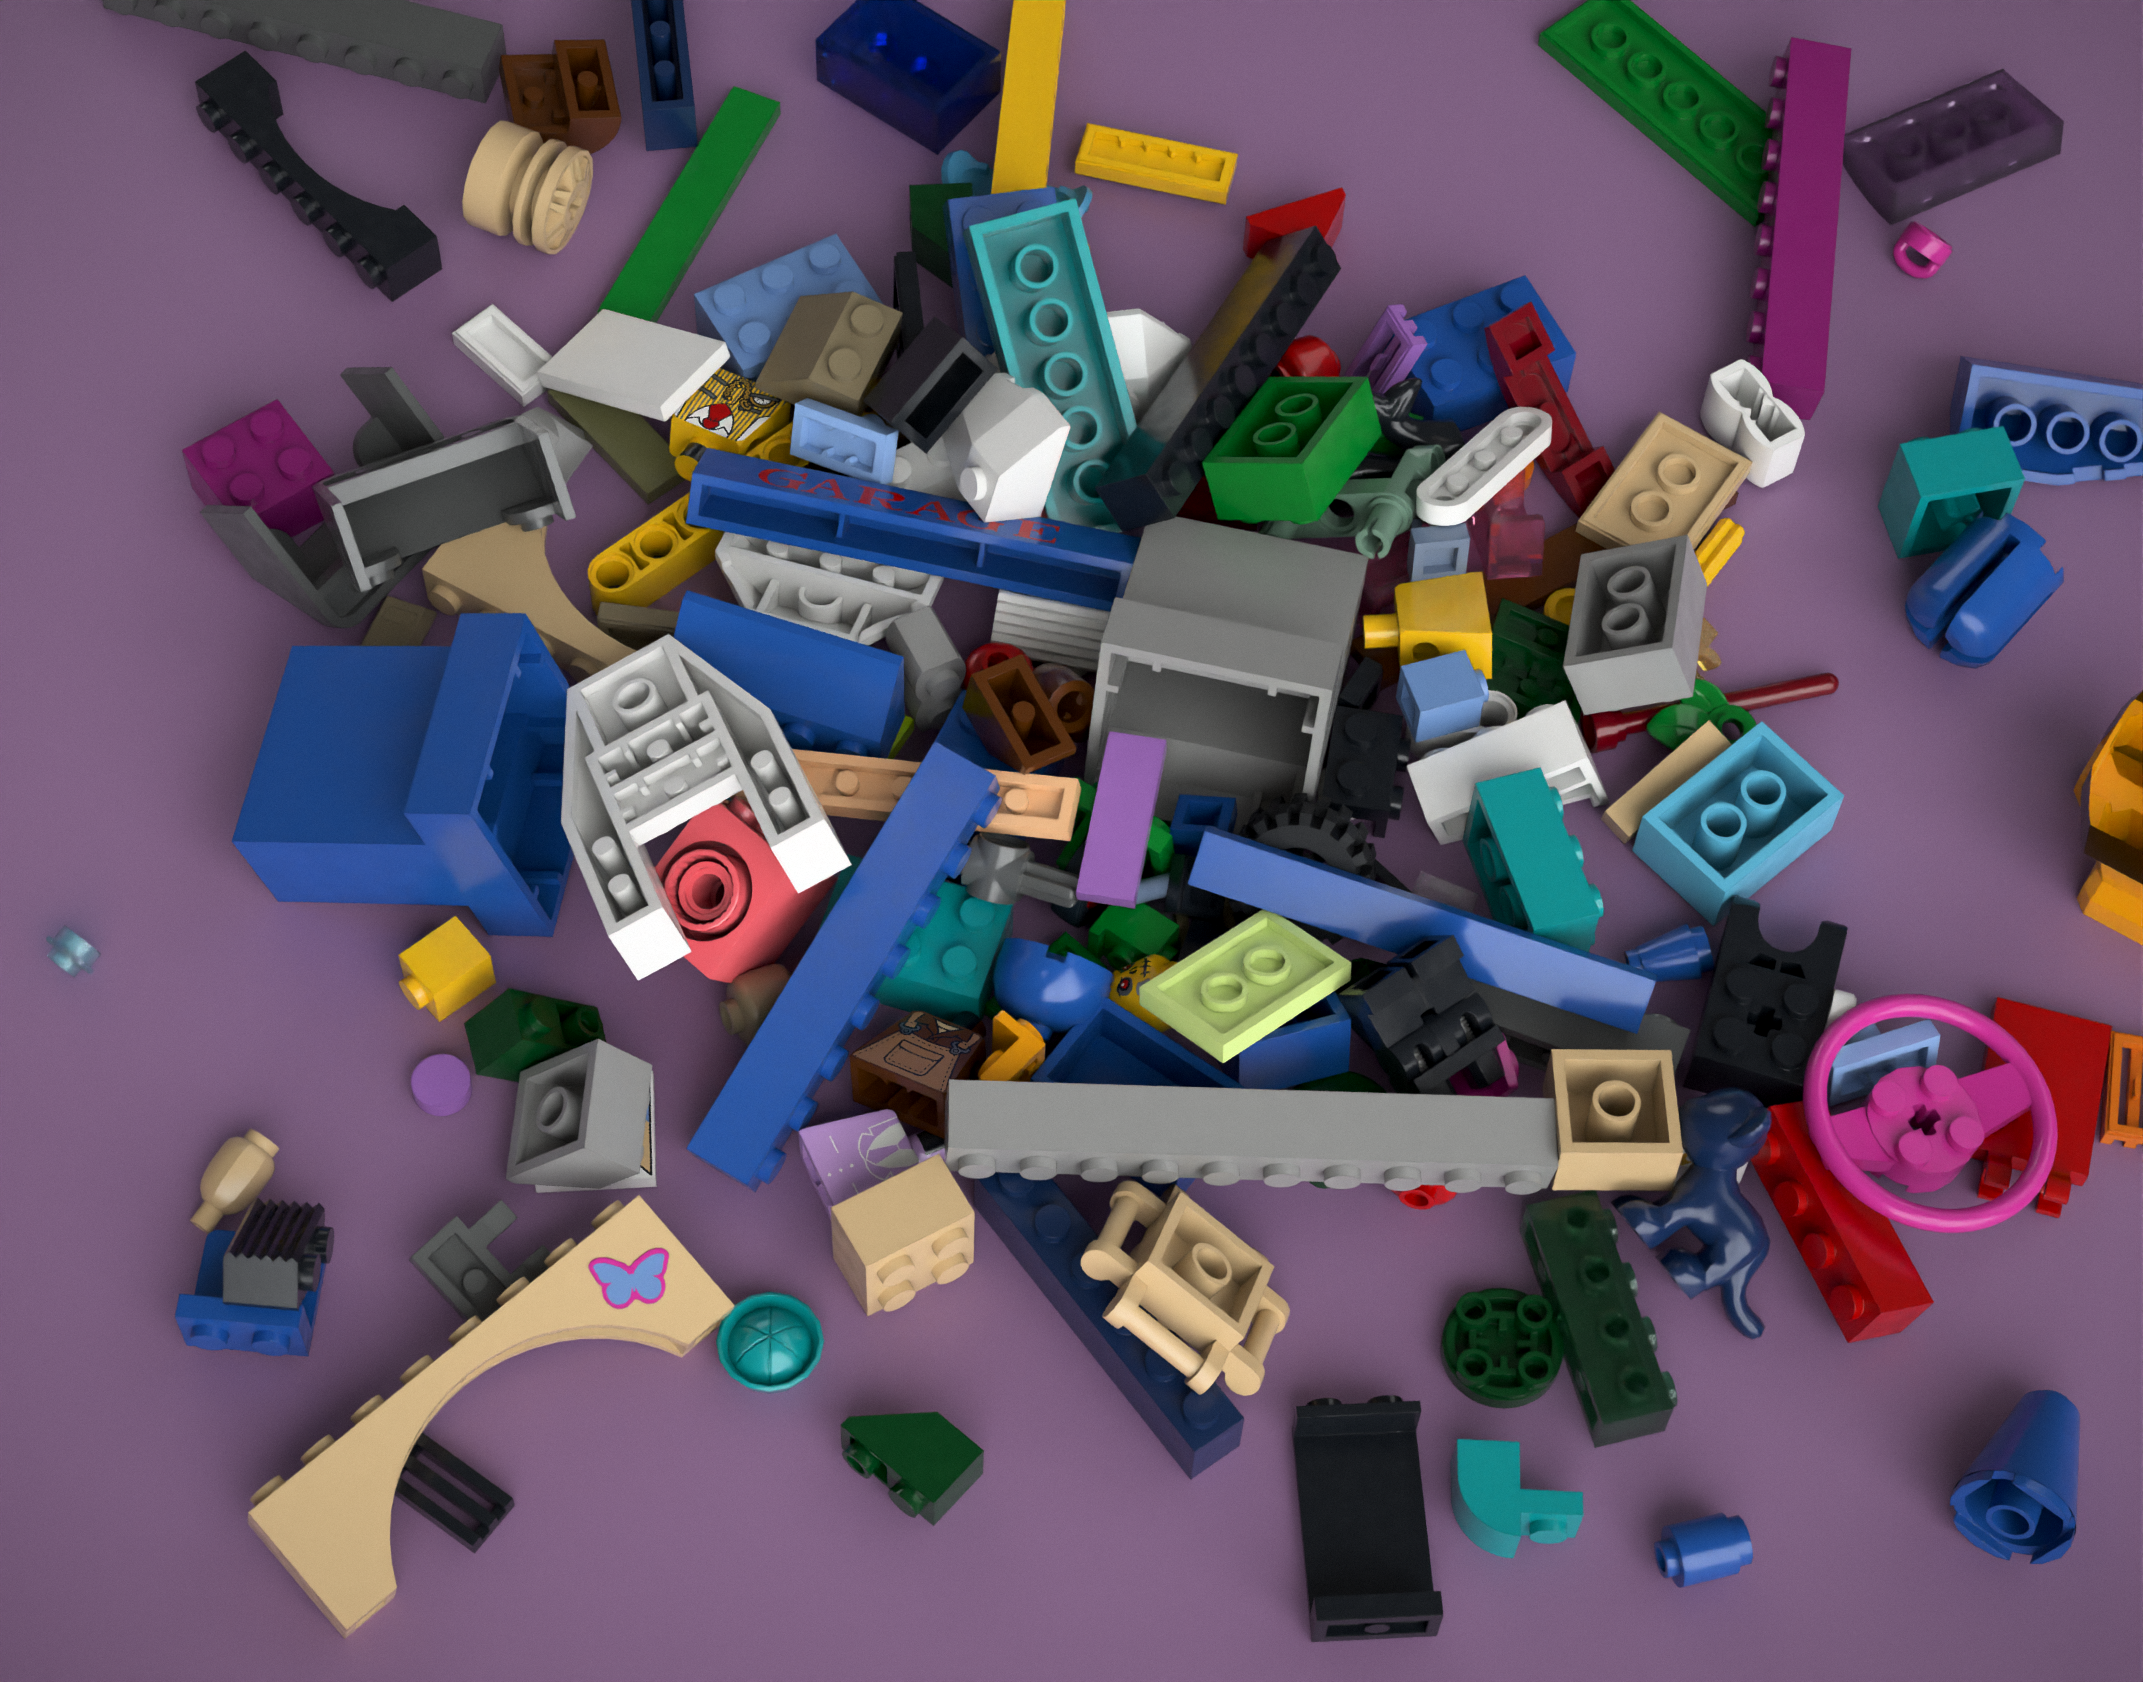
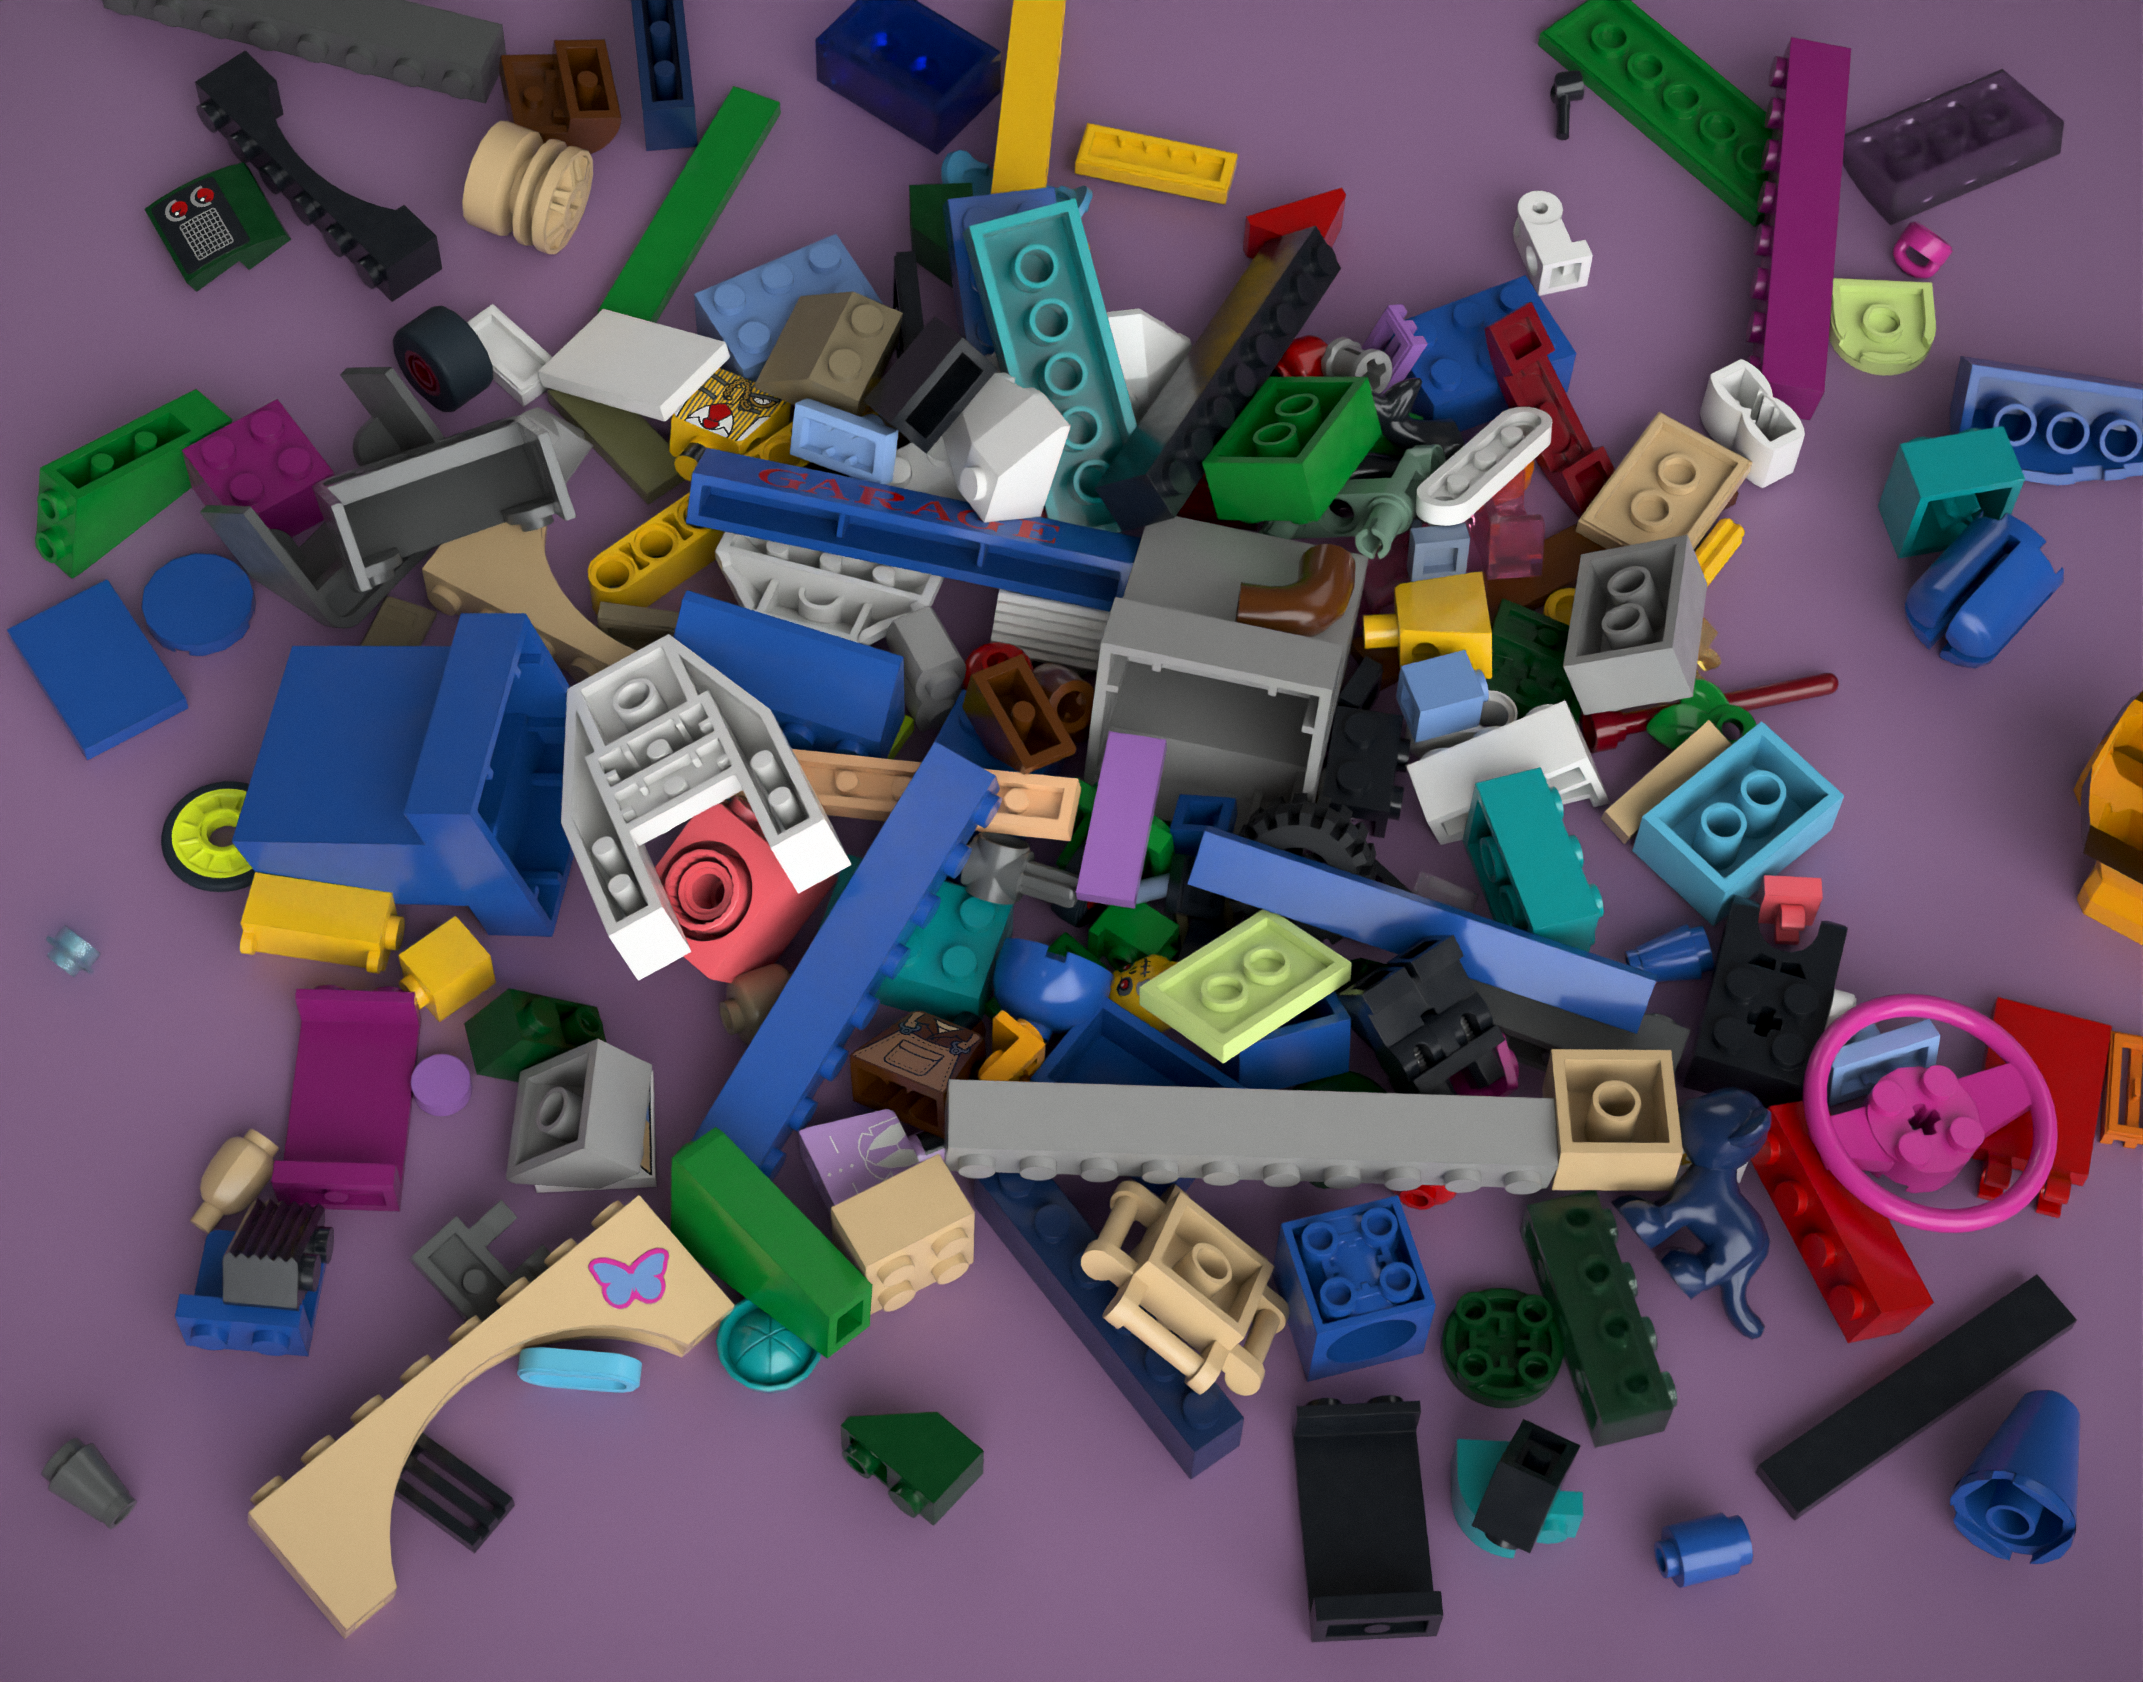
(88, 1482): none -> dark grey cone
(97, 669): none -> blue tile
(119, 482): none -> green slope
(188, 833): none -> neon yellow wheel
(198, 604): none -> blue tile
(217, 224): none -> slope
(321, 922): none -> yellow brick
(350, 1099): none -> magenta panel
(443, 358): none -> black wheel
(579, 1369): none -> medium azure tile
(764, 1244): none -> green slope
(1310, 603): none -> reddish brown cylinder
(1348, 359): none -> light grey bush
(1353, 1288): none -> blue brick
(1525, 1487): none -> black slope
(1545, 245): none -> white leg
(1567, 87): none -> black hand
(1789, 905): none -> coral tile
(1882, 324): none -> yellowish green tile
(1915, 1397): none -> black tile

